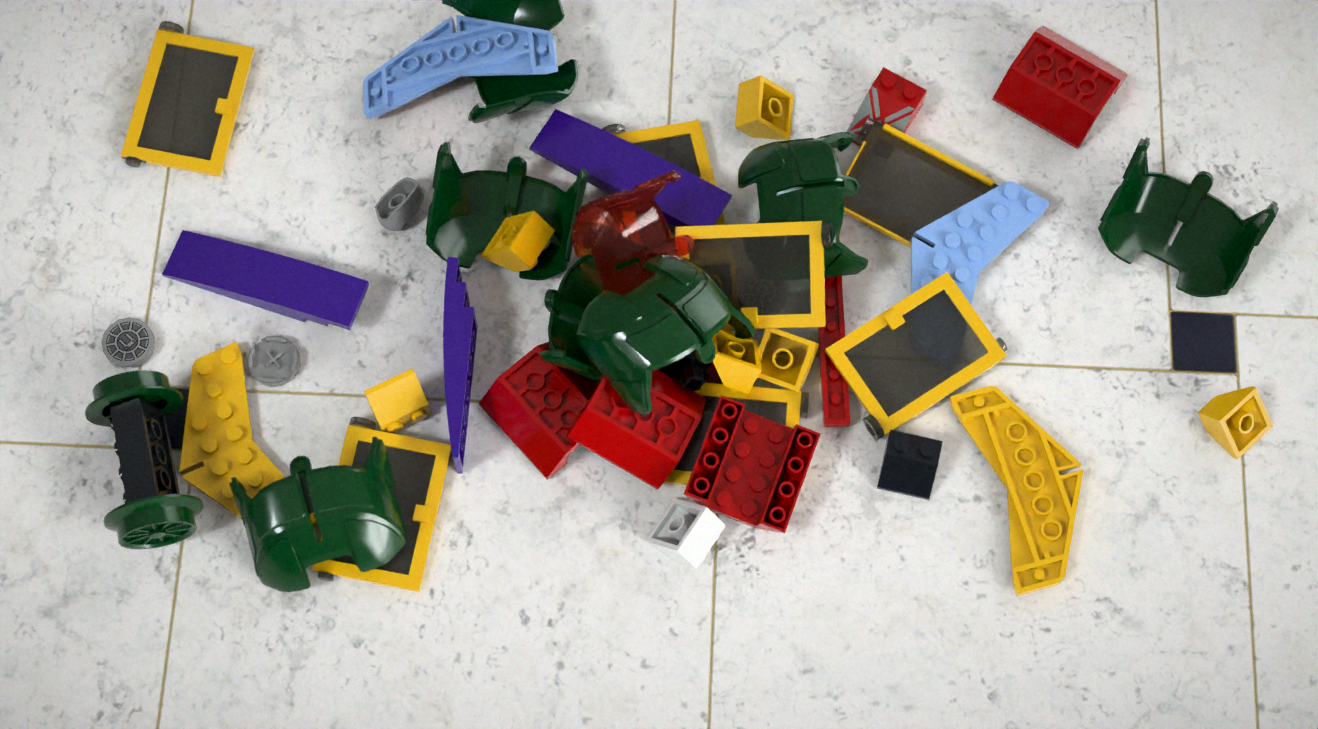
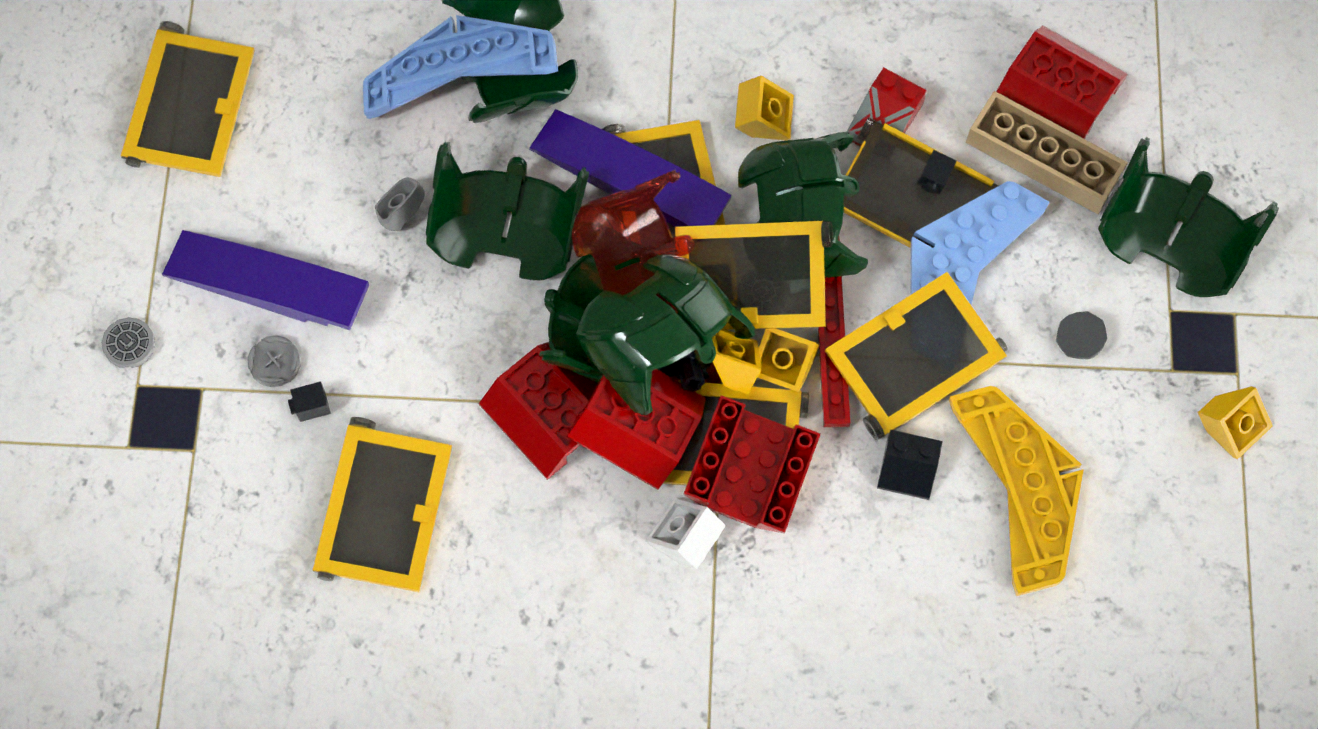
(136, 411): brick -> none
(221, 432): yellow wing -> none
(309, 402): none -> black brick
(350, 505): dark green piece -> none
(398, 402): yellow slope -> none
(458, 355): dark purple slope -> none
(519, 242): yellow slope -> none
(936, 172): none -> black brick
(1046, 152): none -> tan brick
(1081, 335): none -> dark grey hat

